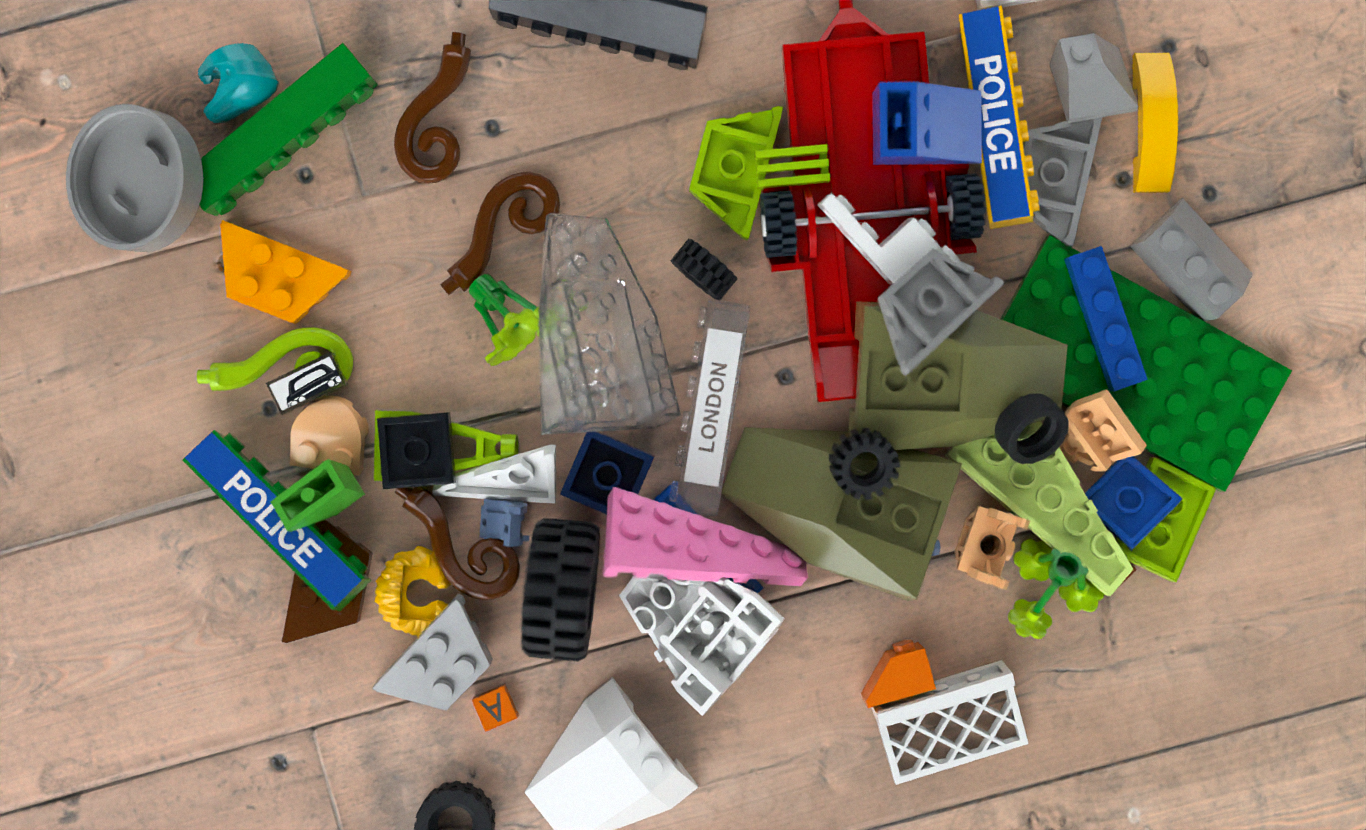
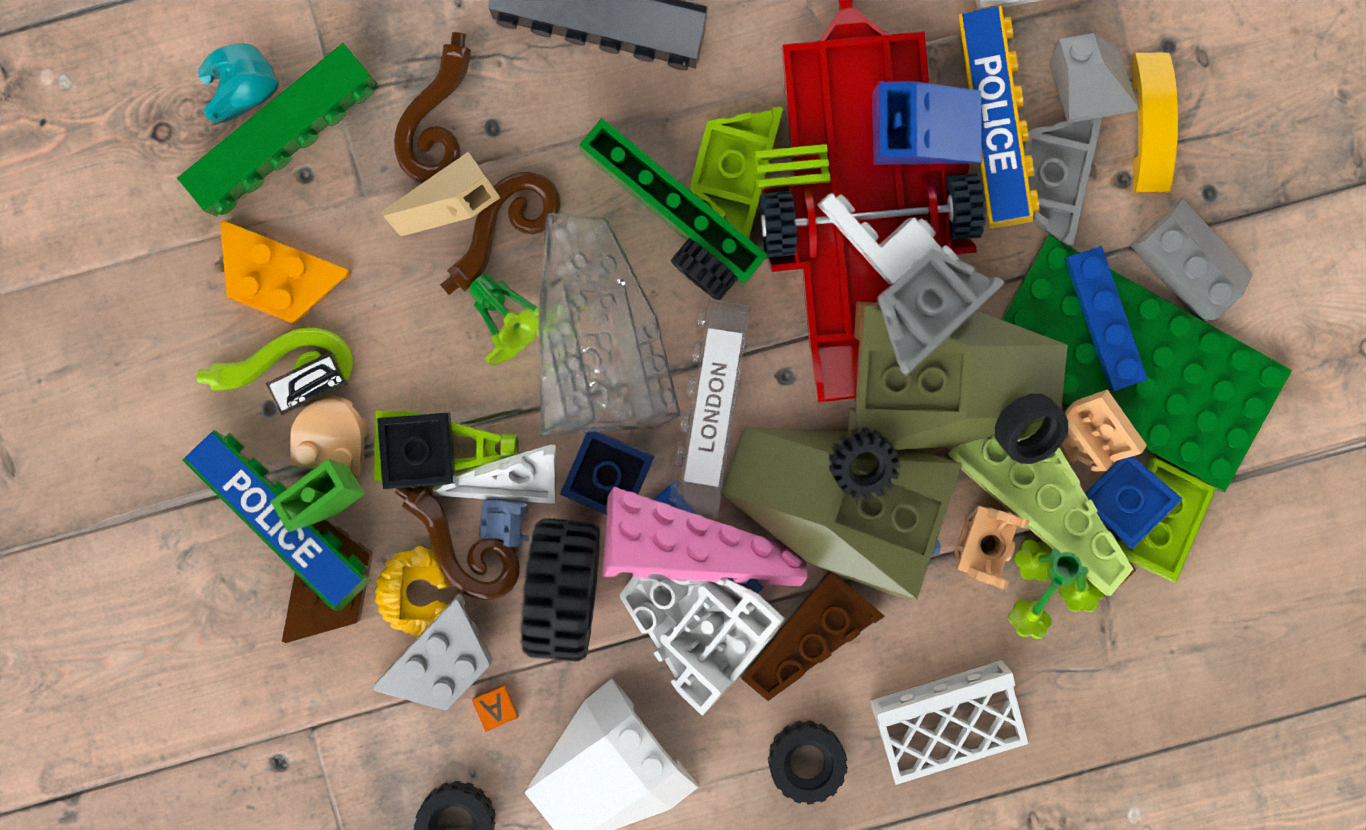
(134, 178): light grey brick -> none
(445, 198): none -> tan slope
(670, 200): none -> green brick
(811, 789): none -> black tyre
(816, 629): none -> reddish brown wing
(899, 675): orange slope -> none

